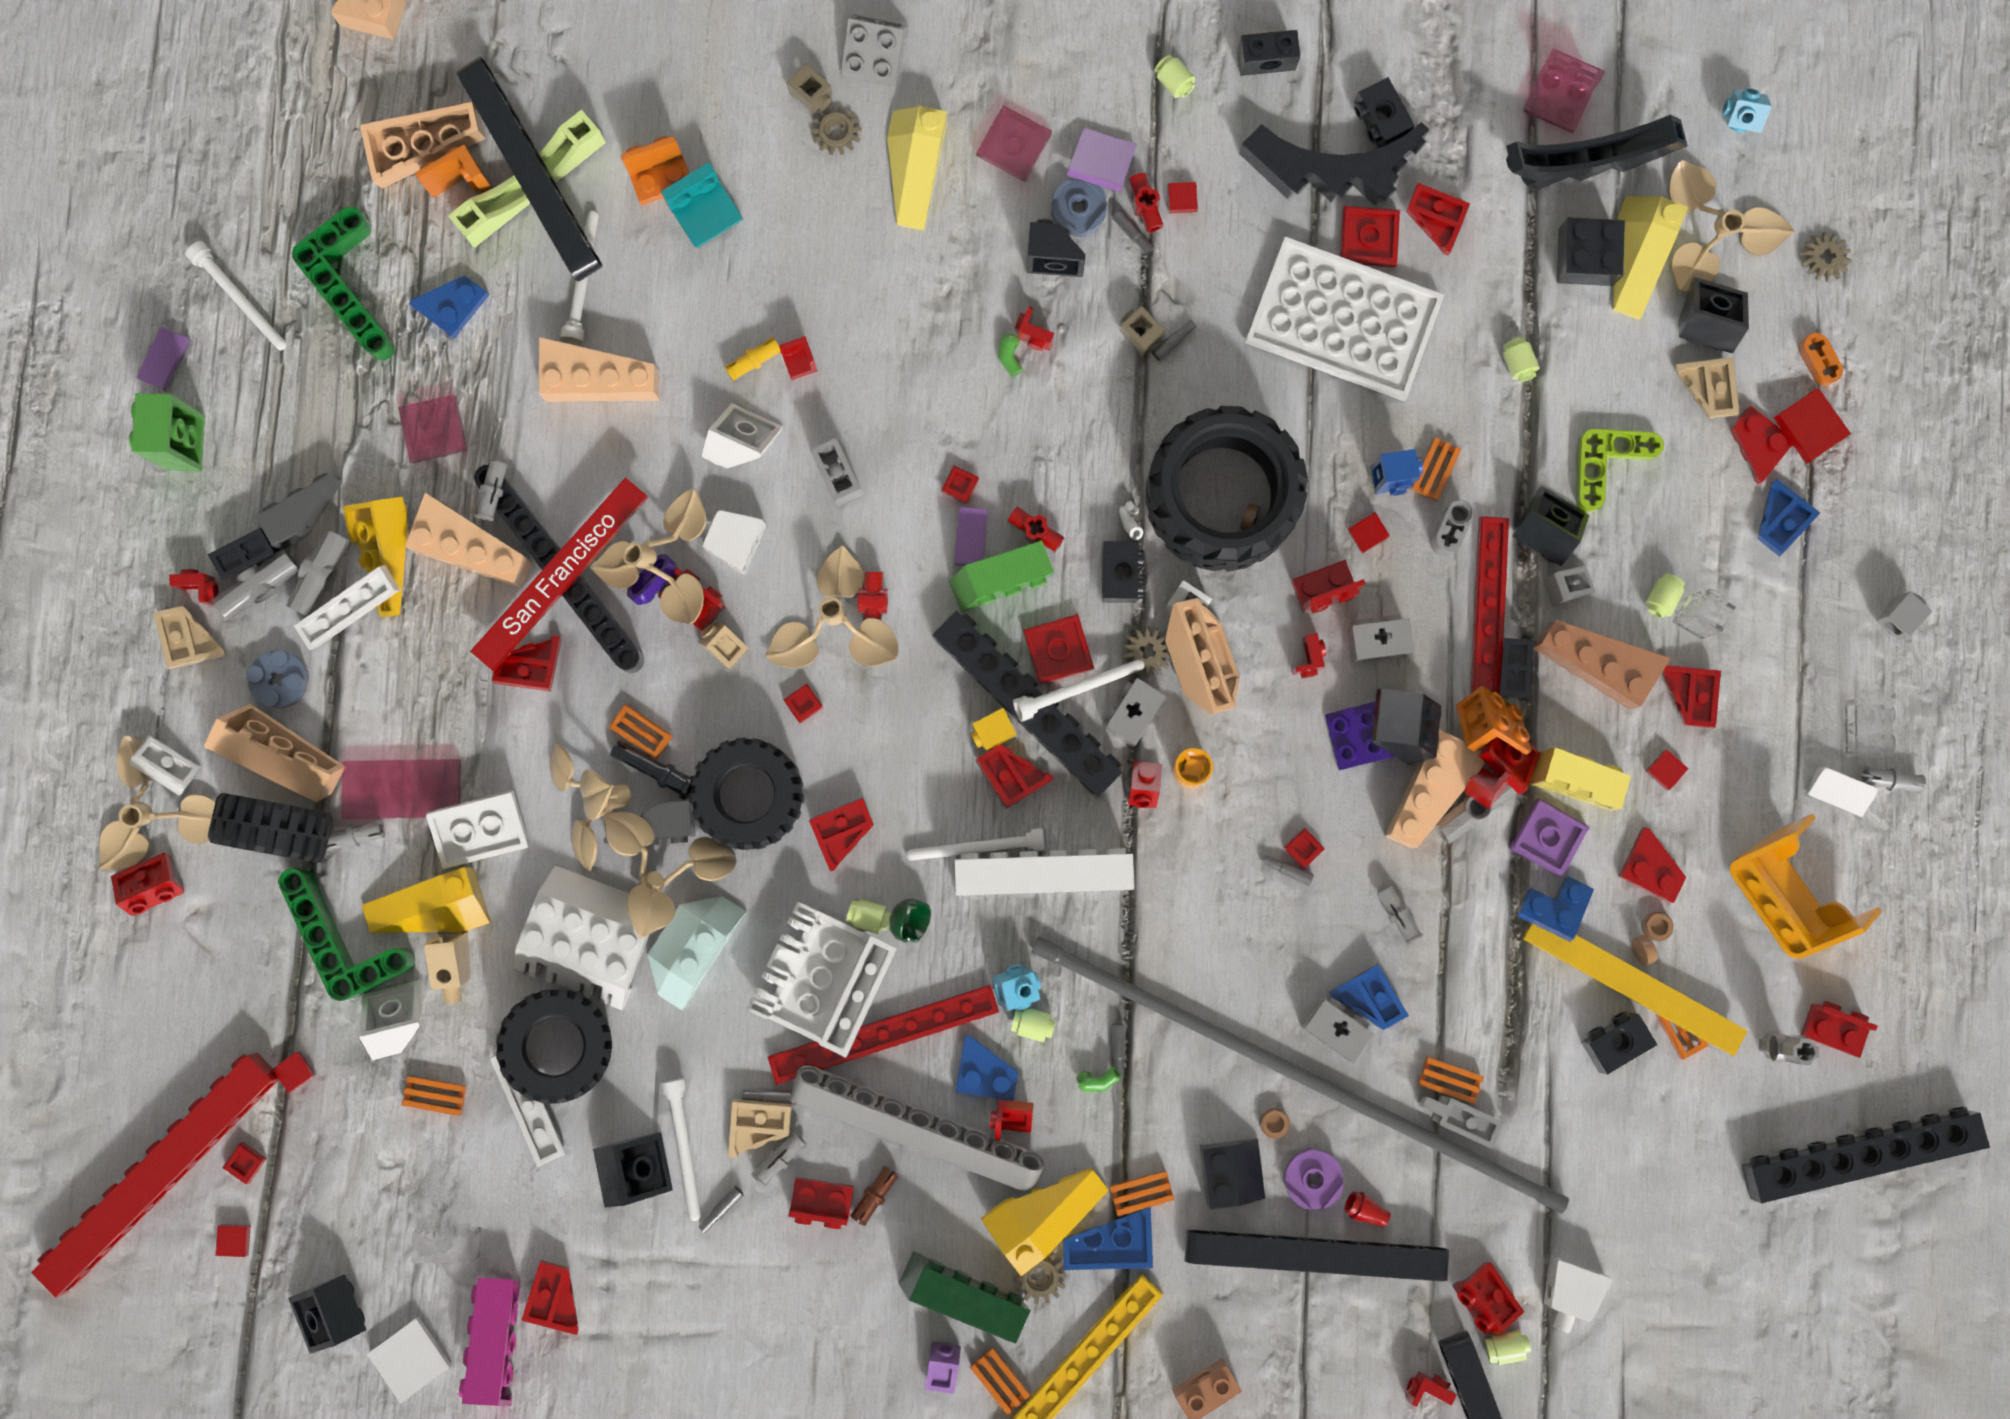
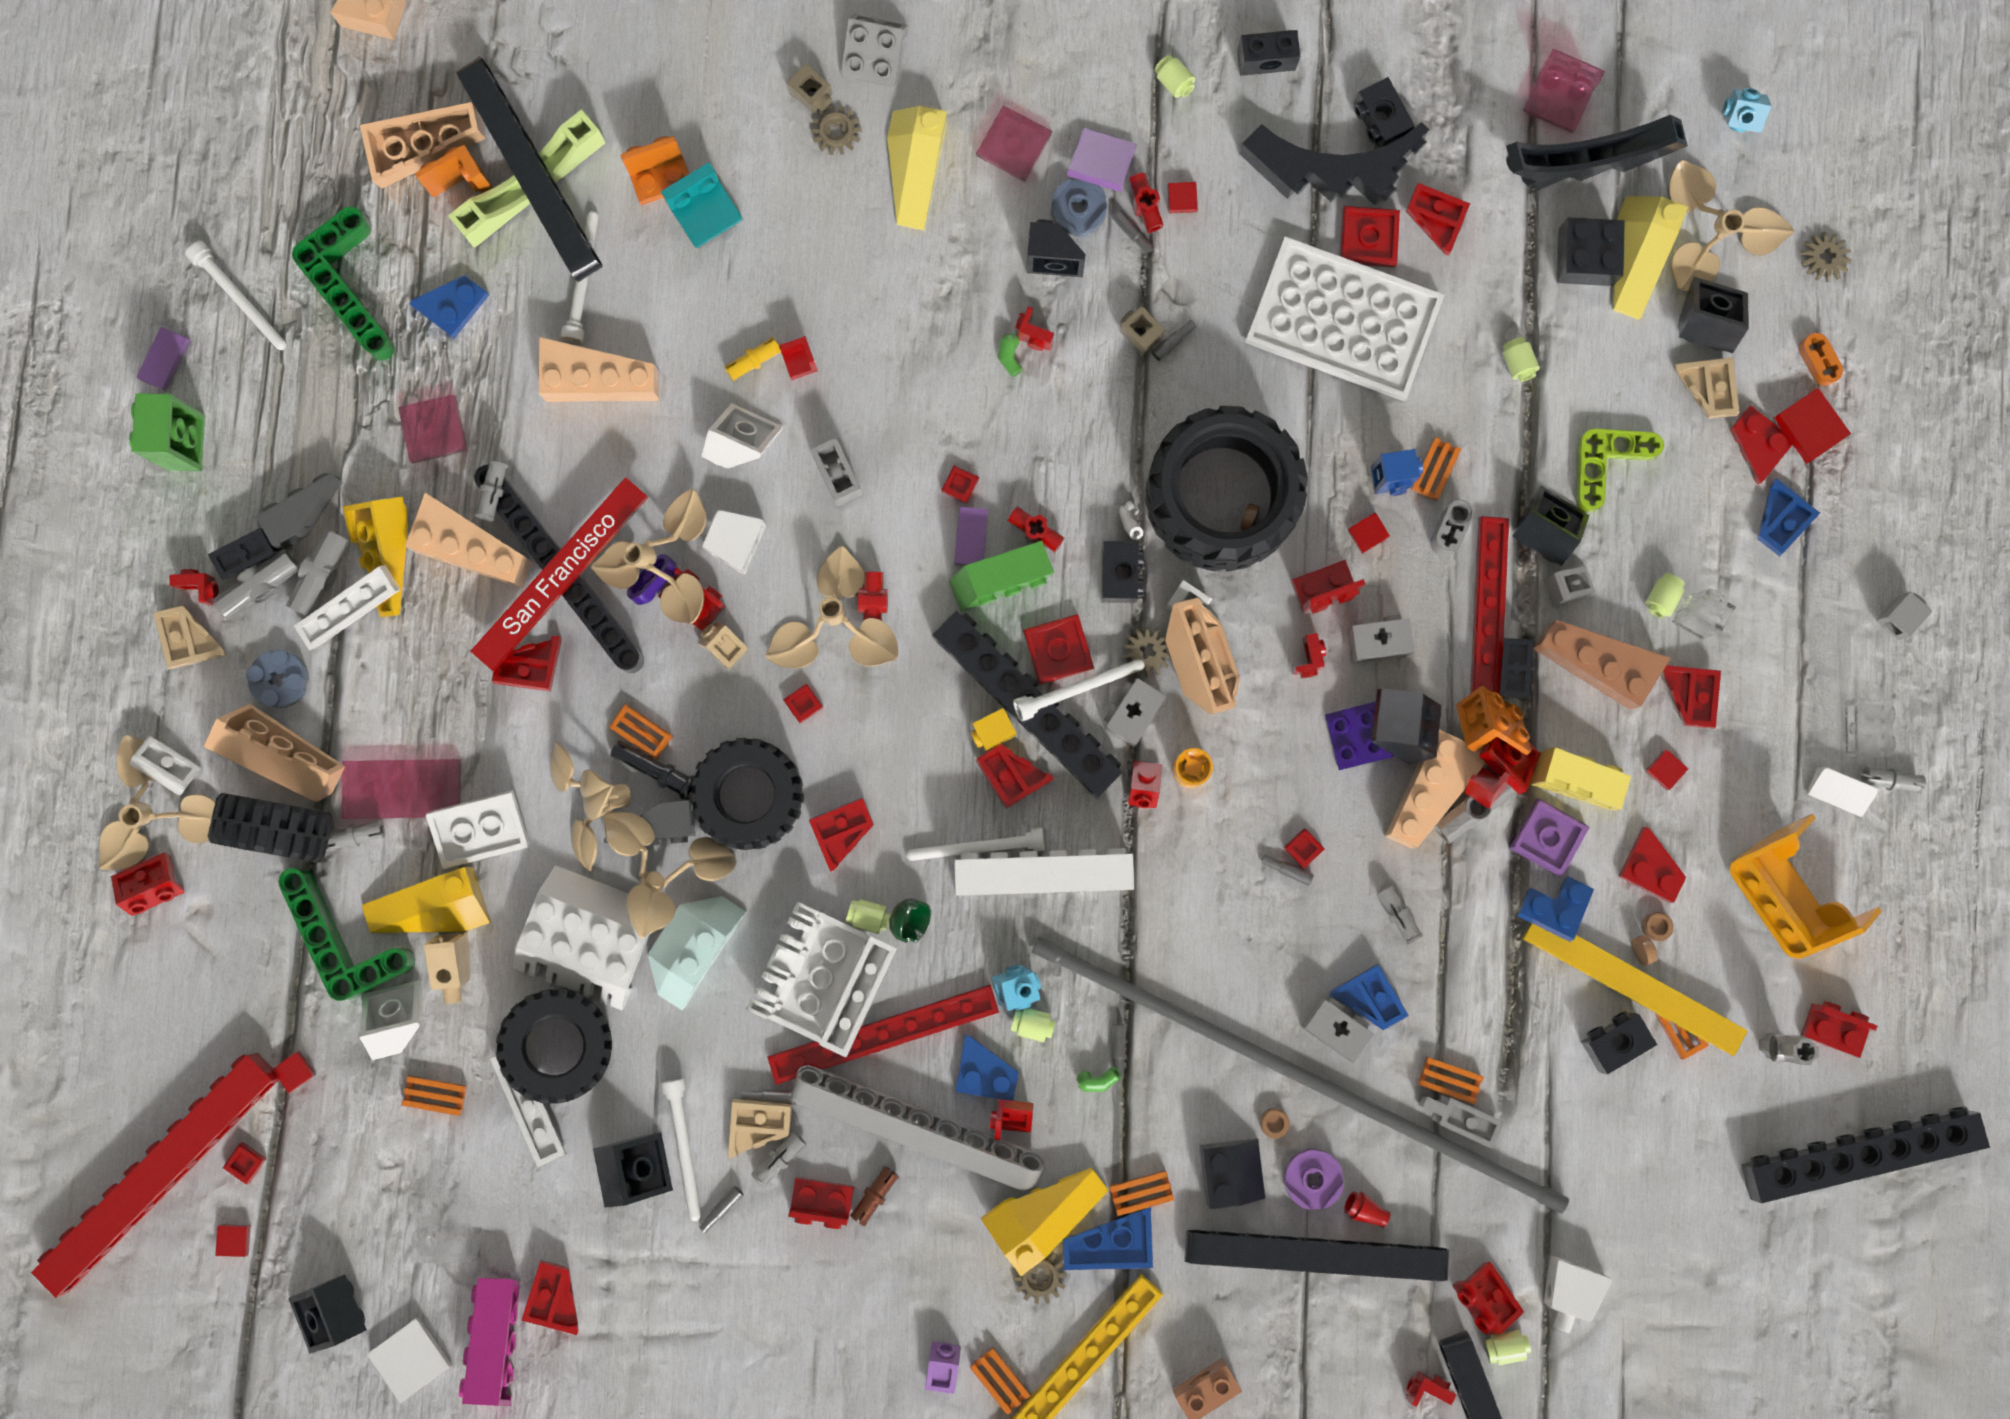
(964, 1298): dark green wedge -> none

